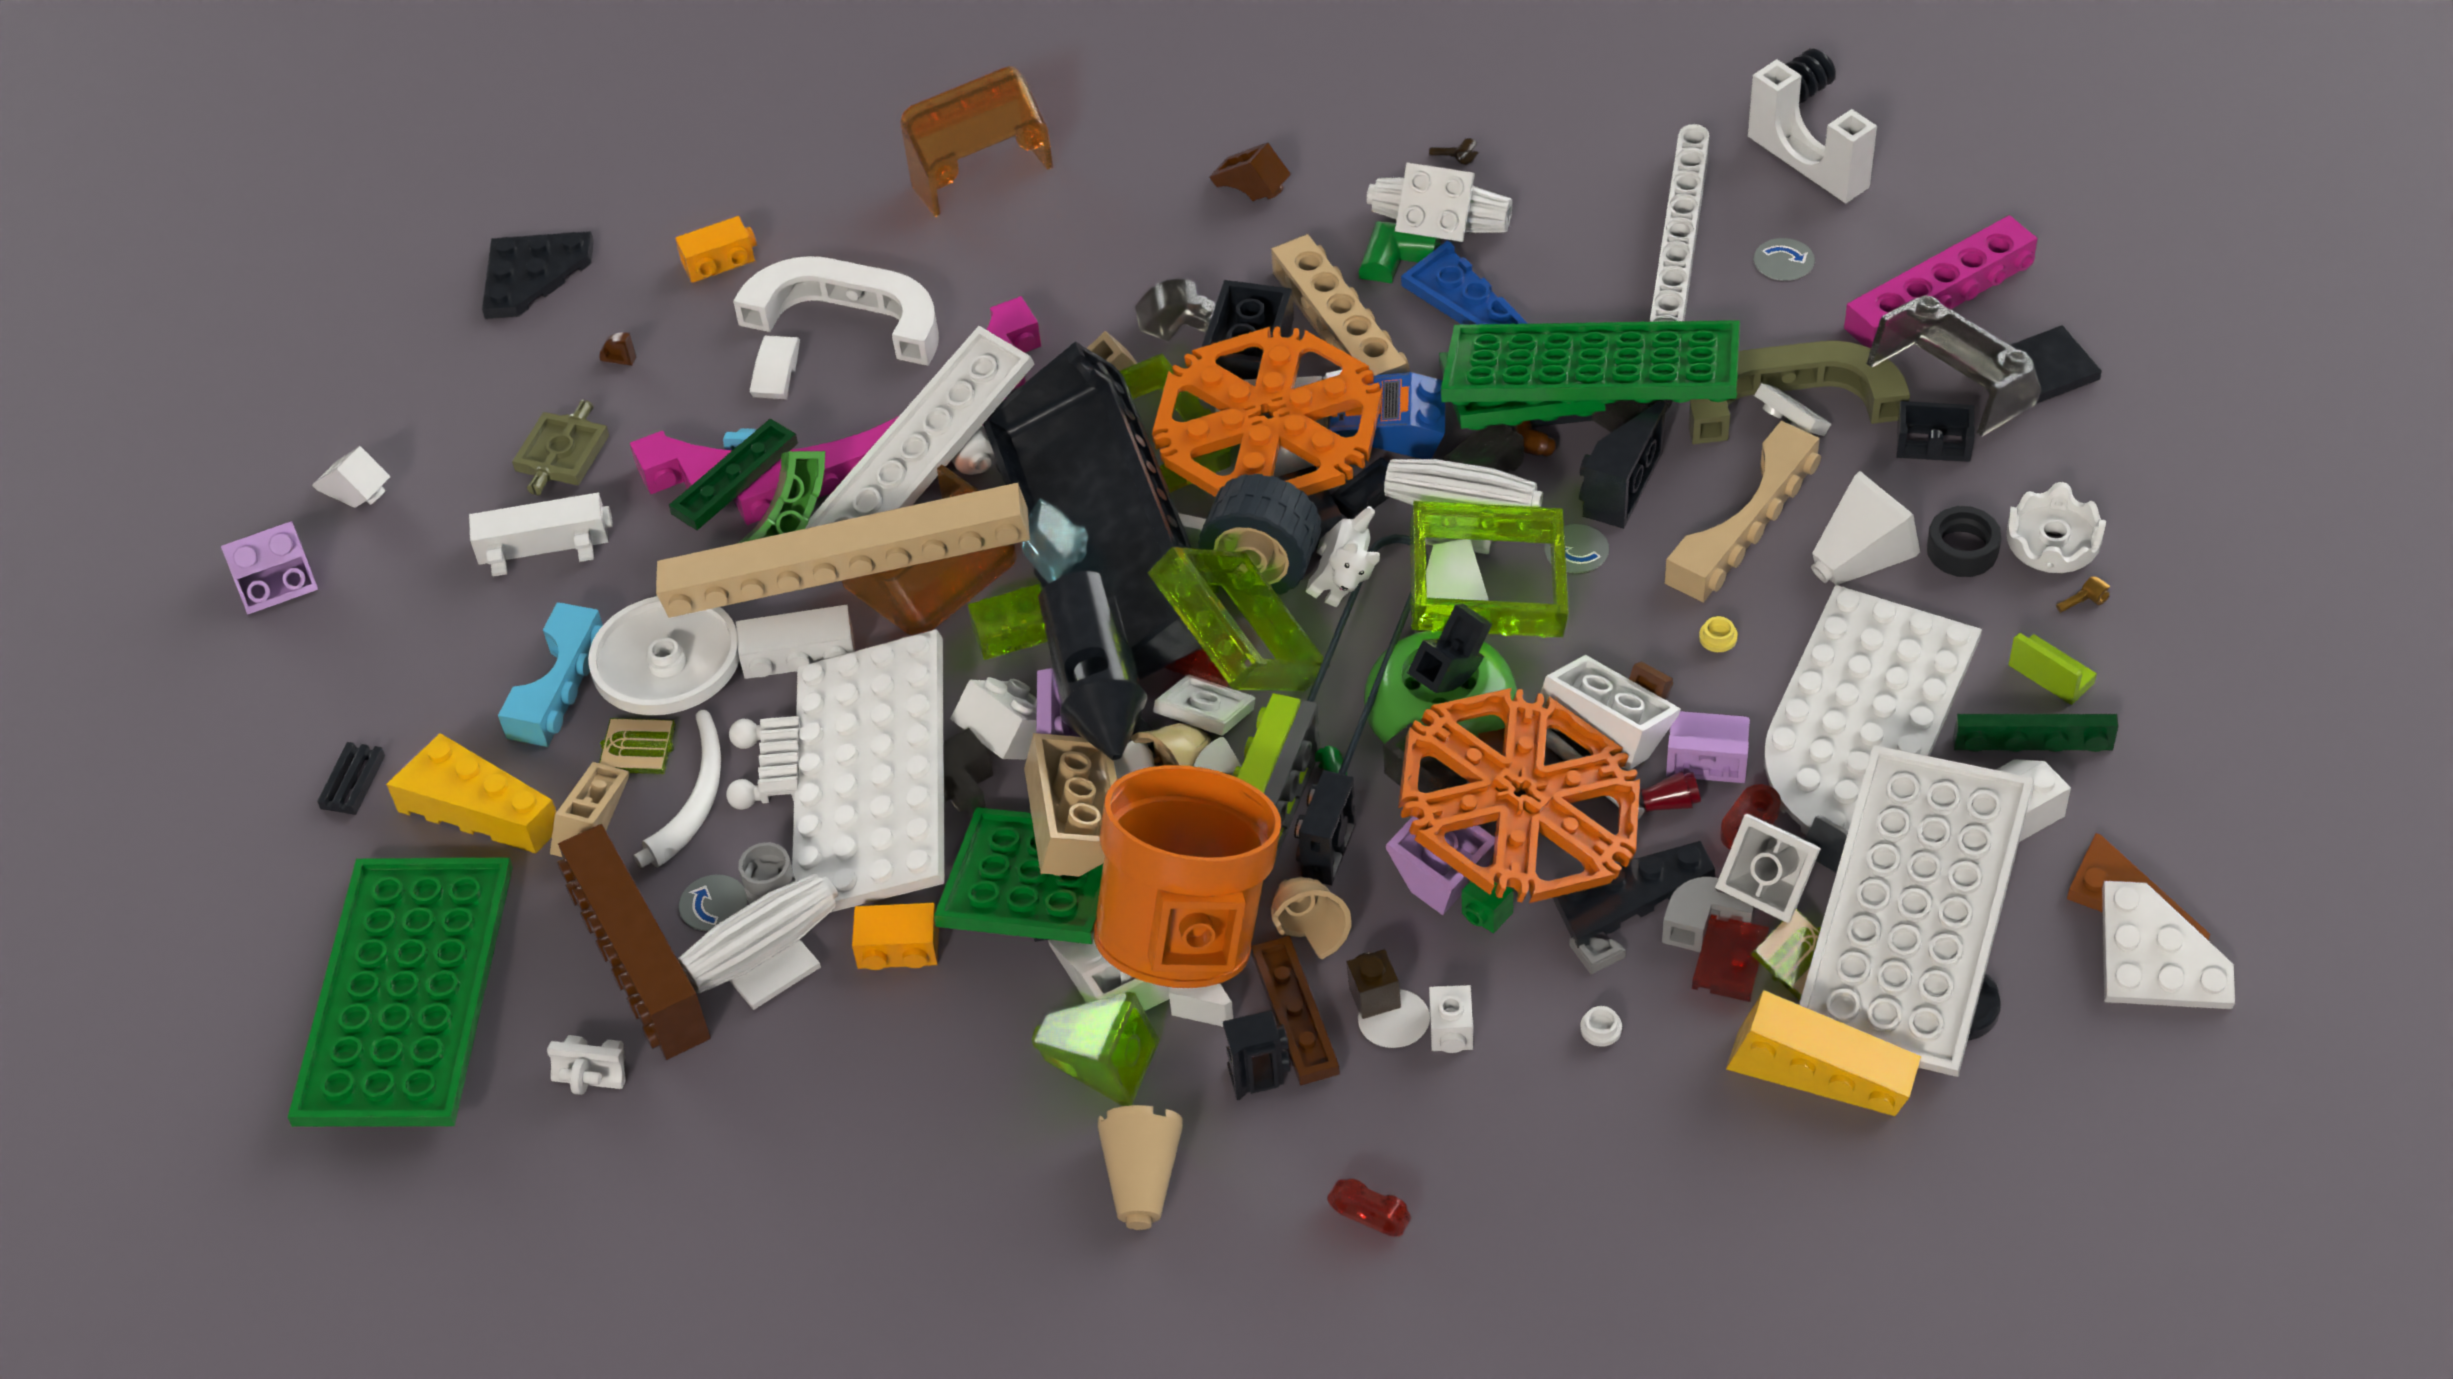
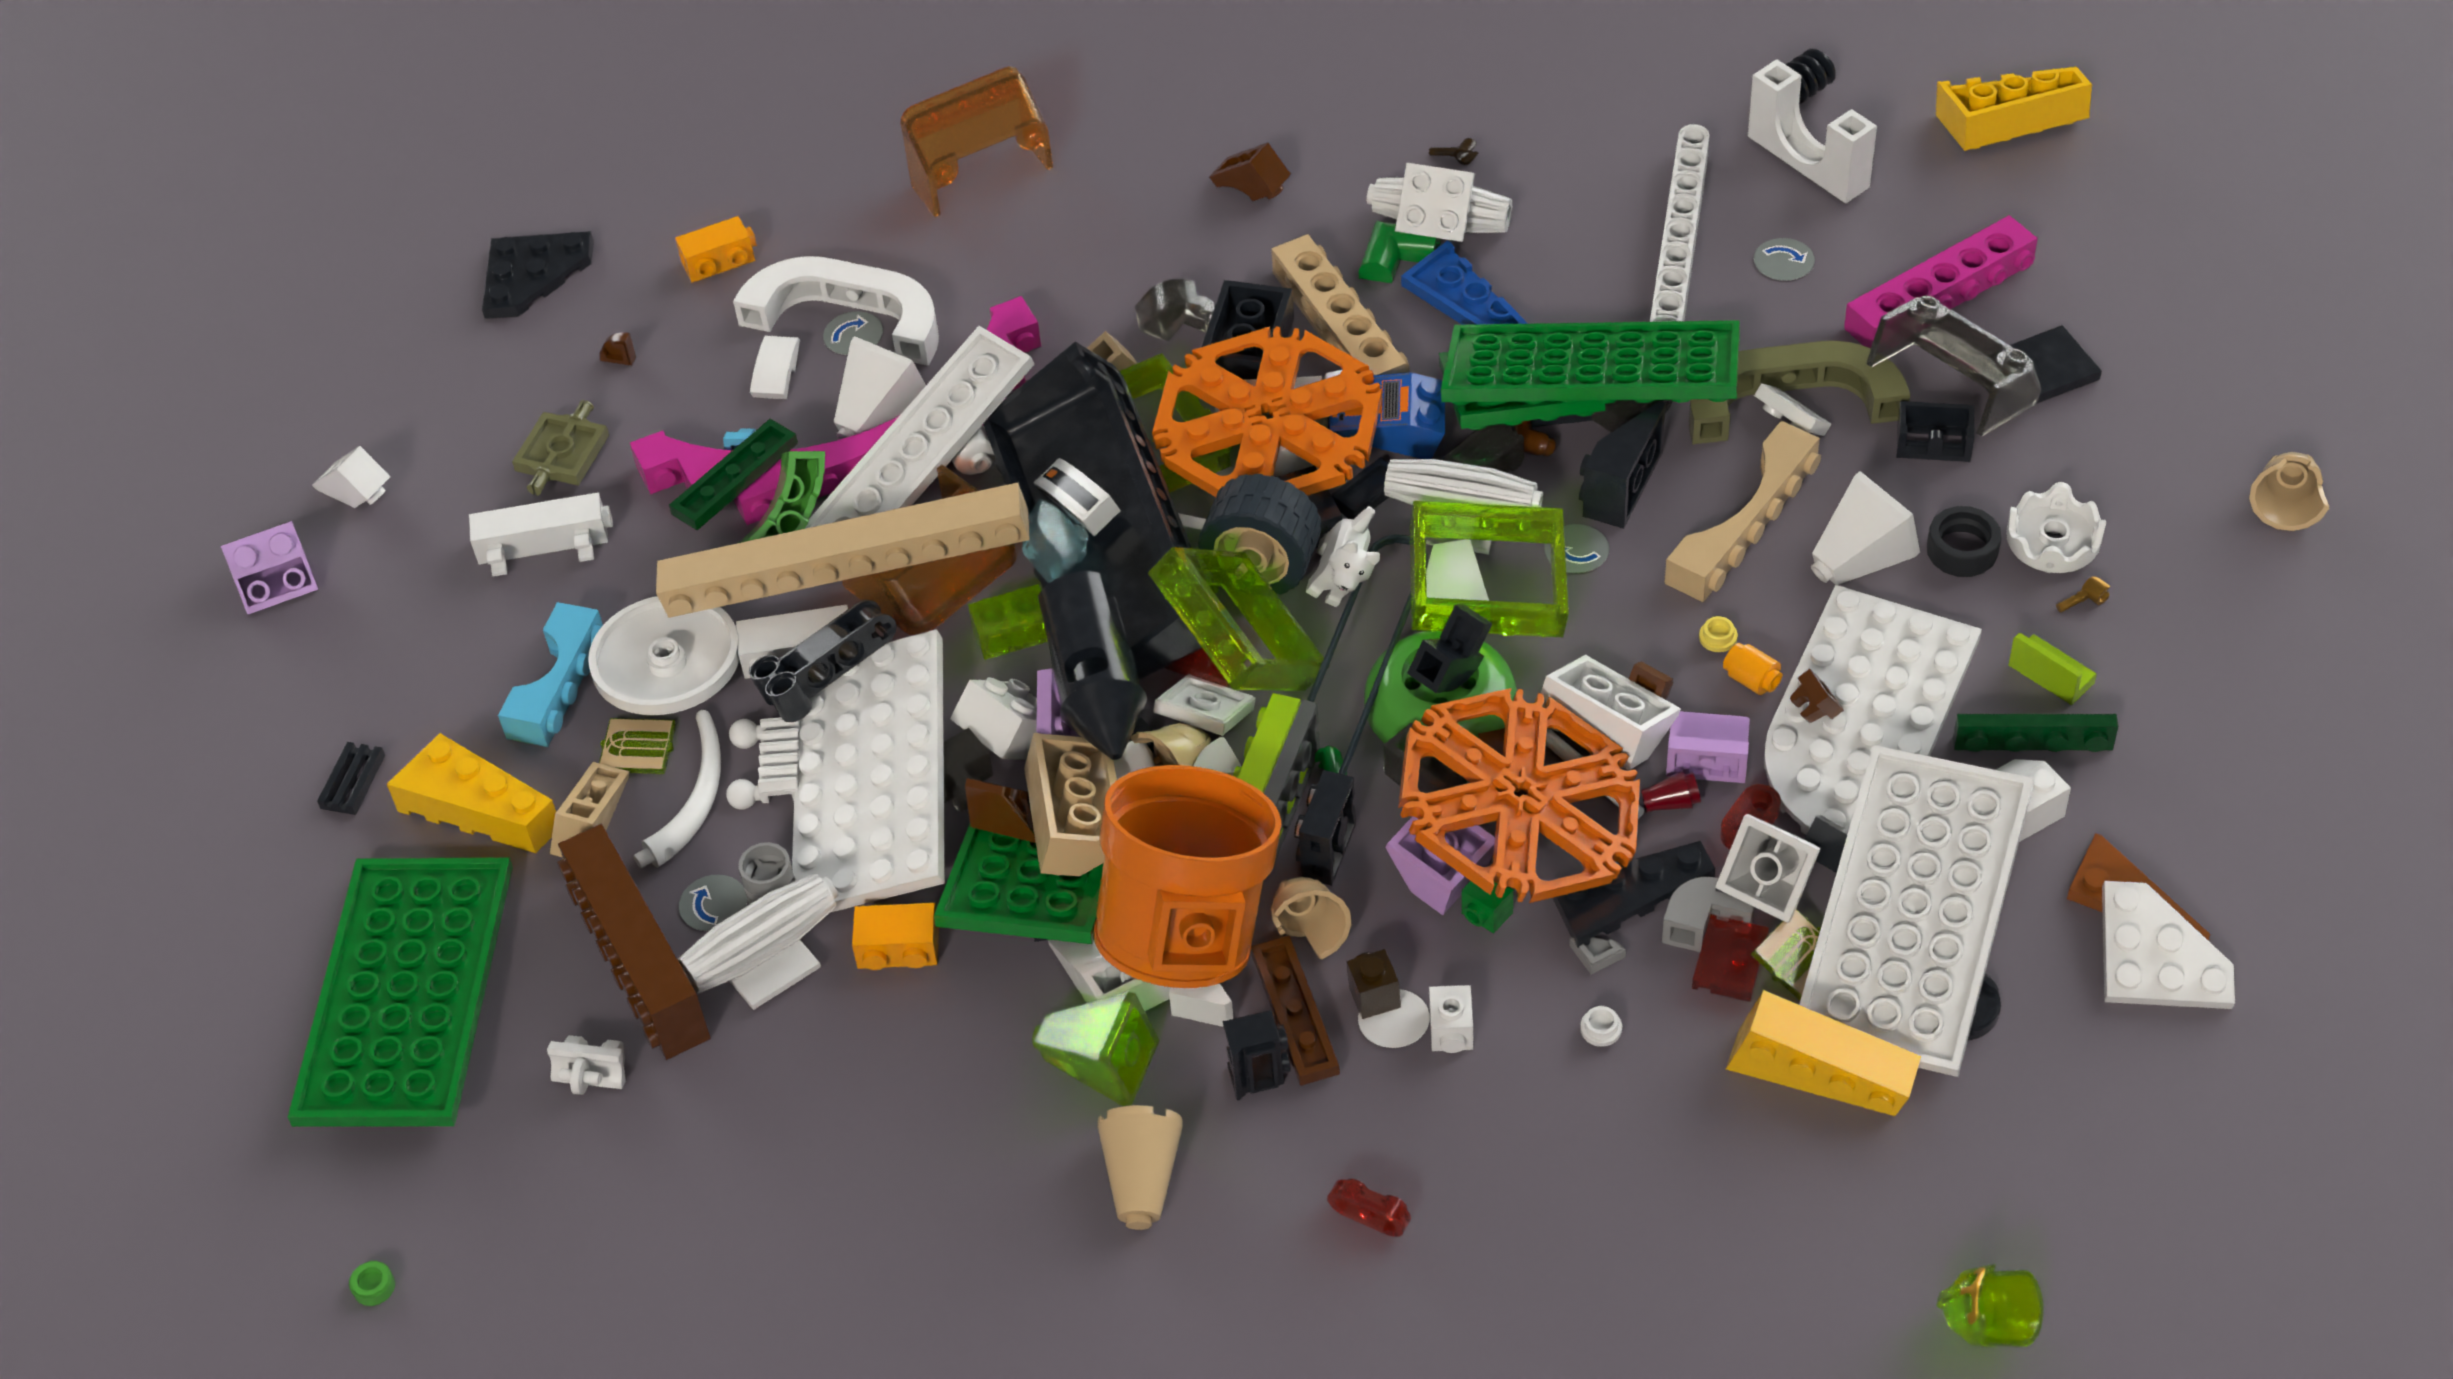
(372, 1283): none -> bright green tile
(821, 659): none -> black piece
(844, 327): none -> light grey sticker
(874, 388): none -> white slope
(999, 809): none -> reddish brown slope
(1077, 496): none -> white slope
(1753, 668): none -> light orange brick
(1819, 696): none -> reddish brown tile
(1994, 1307): none -> clear neon green helmet
(2013, 106): none -> yellow wedge
(2289, 492): none -> tan helmet

